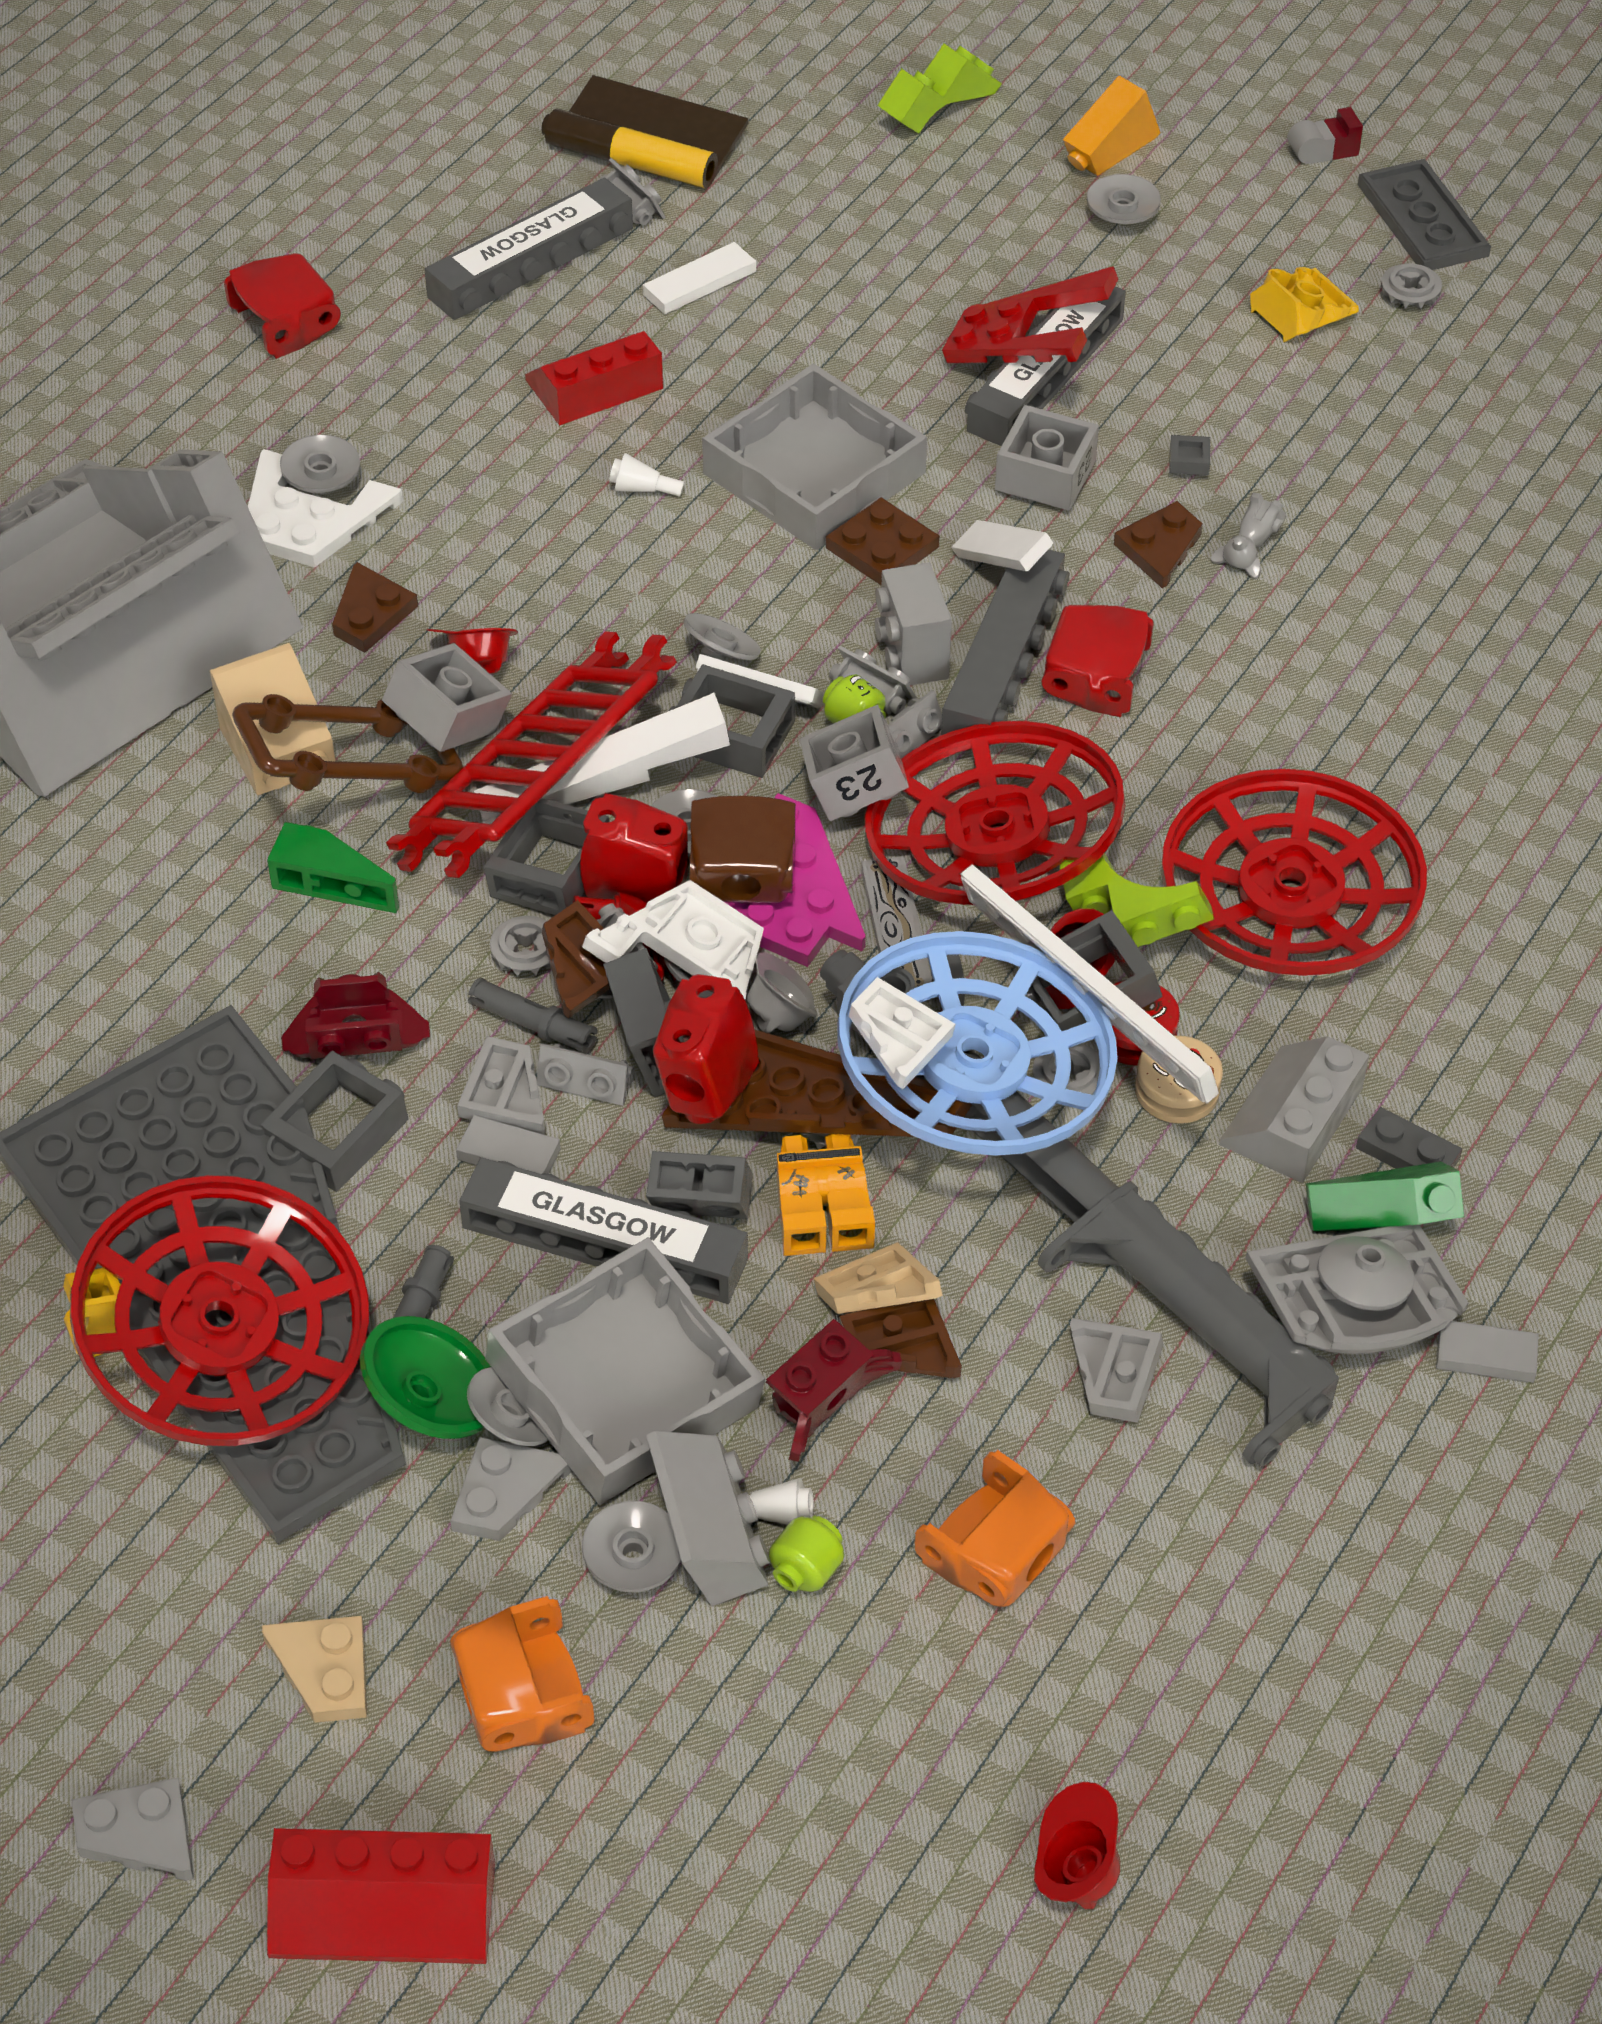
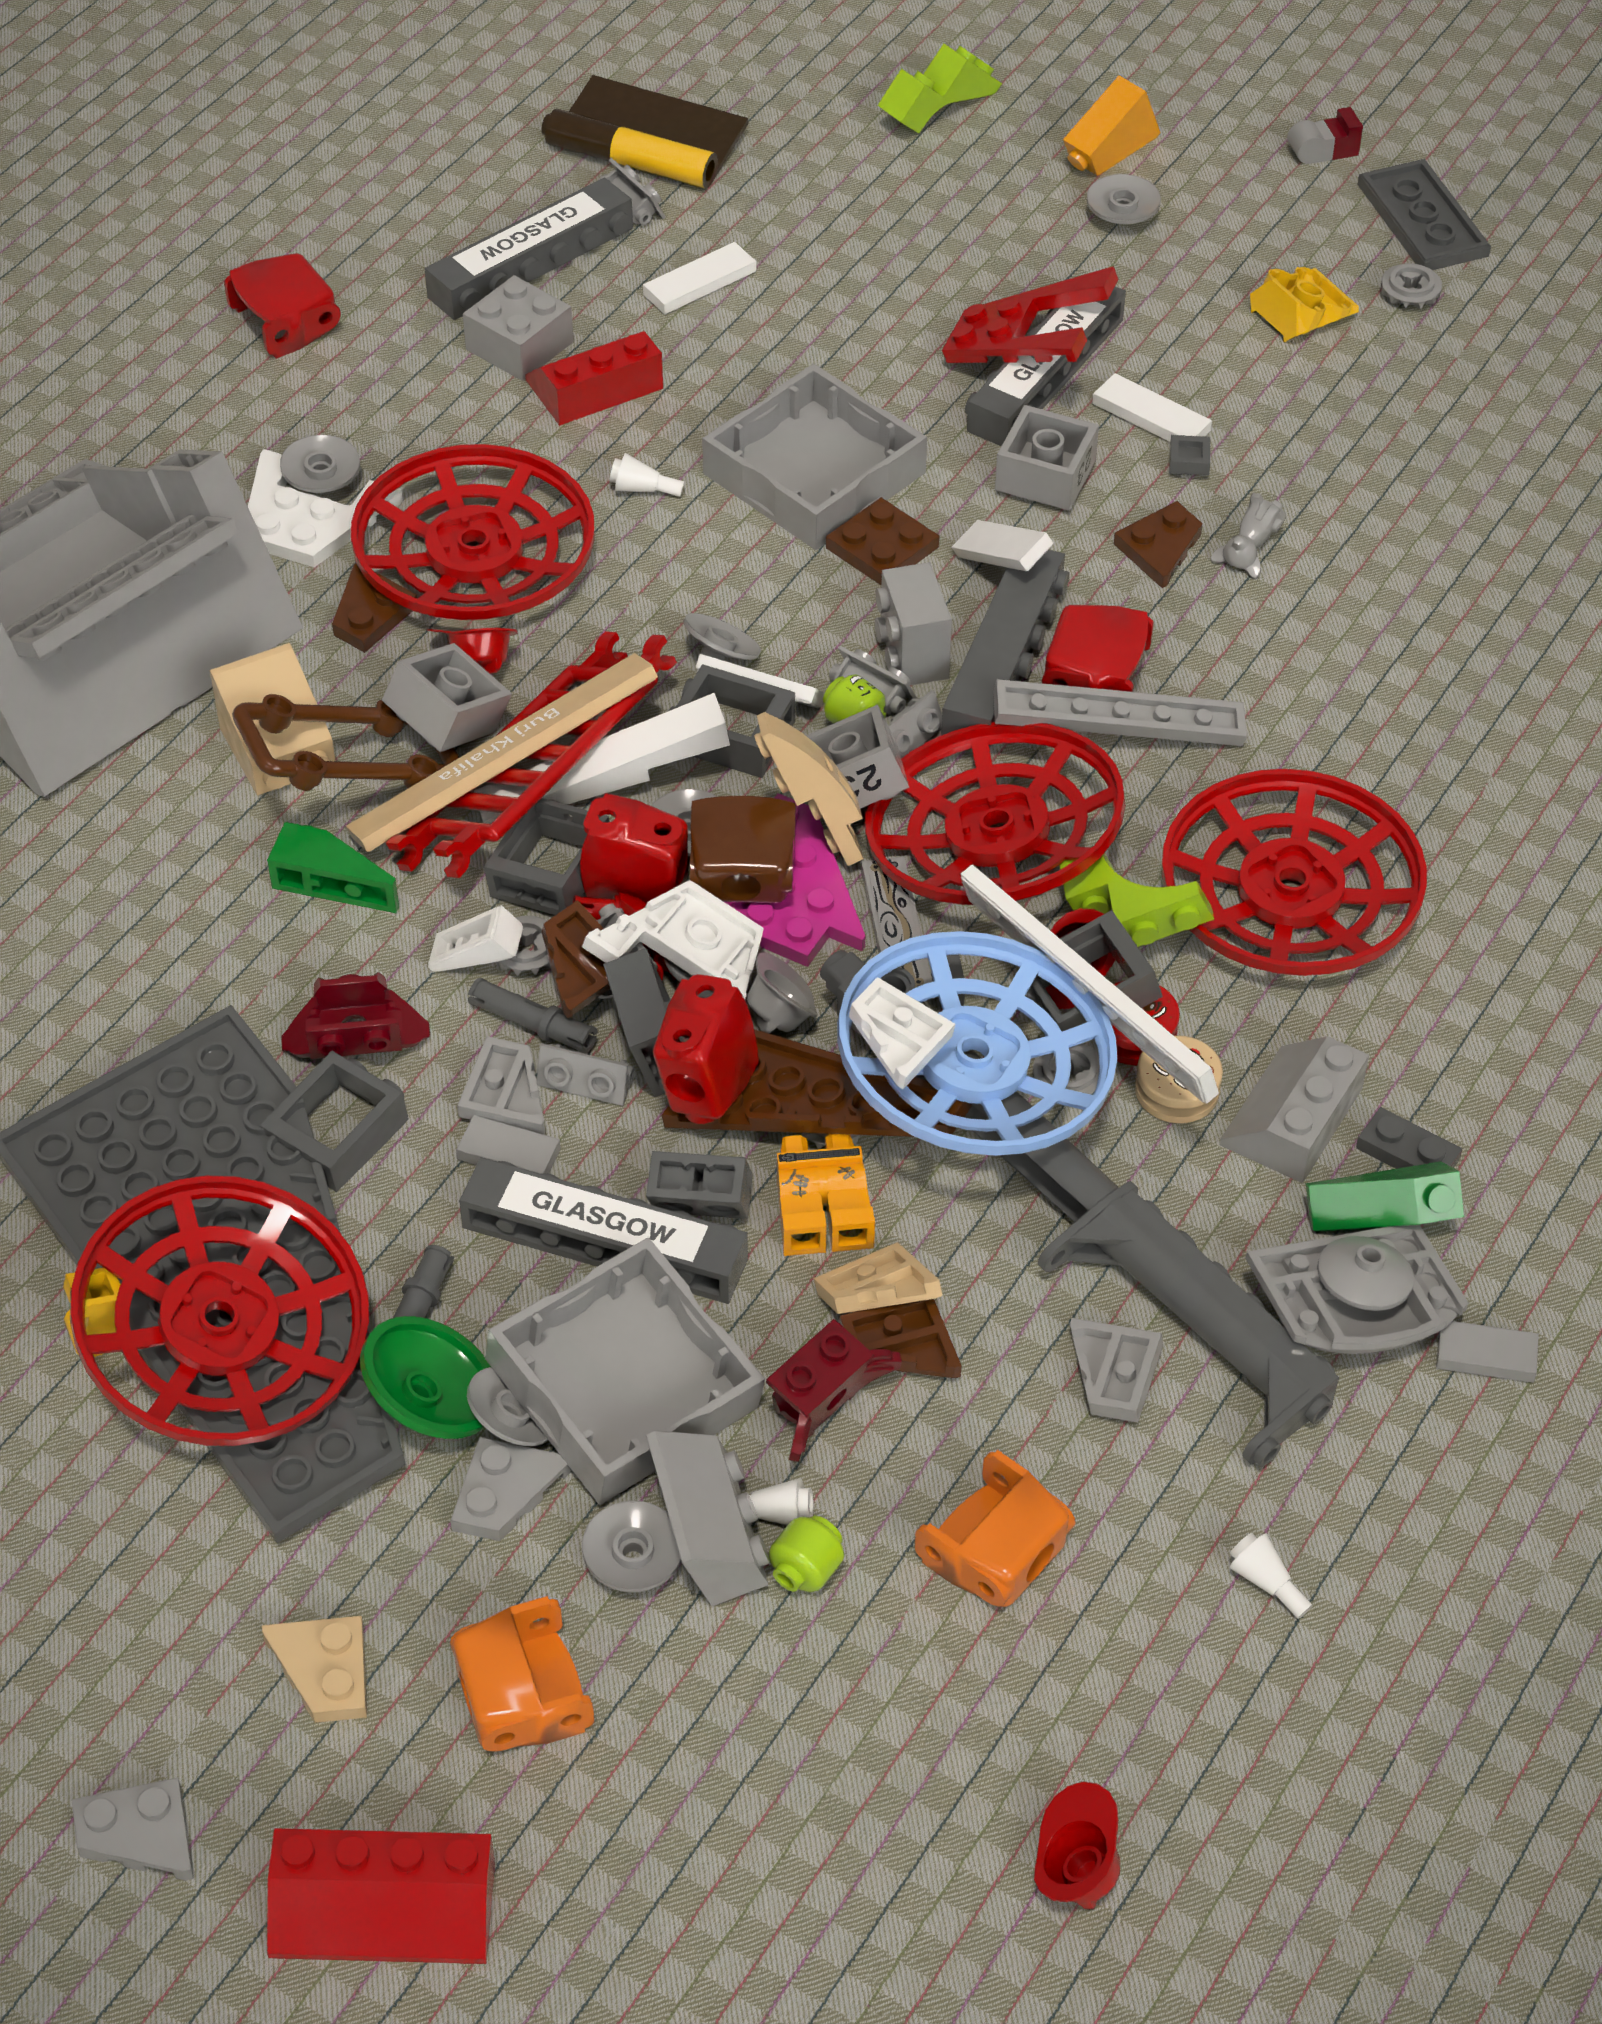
(478, 941): none -> white slope
(490, 526): none -> red dish
(501, 752): none -> tan tile
(518, 327): none -> light grey brick
(812, 779): none -> tan slope
(1120, 712): none -> light grey plate
(1149, 409): none -> white tile
(1262, 1566): none -> white cone

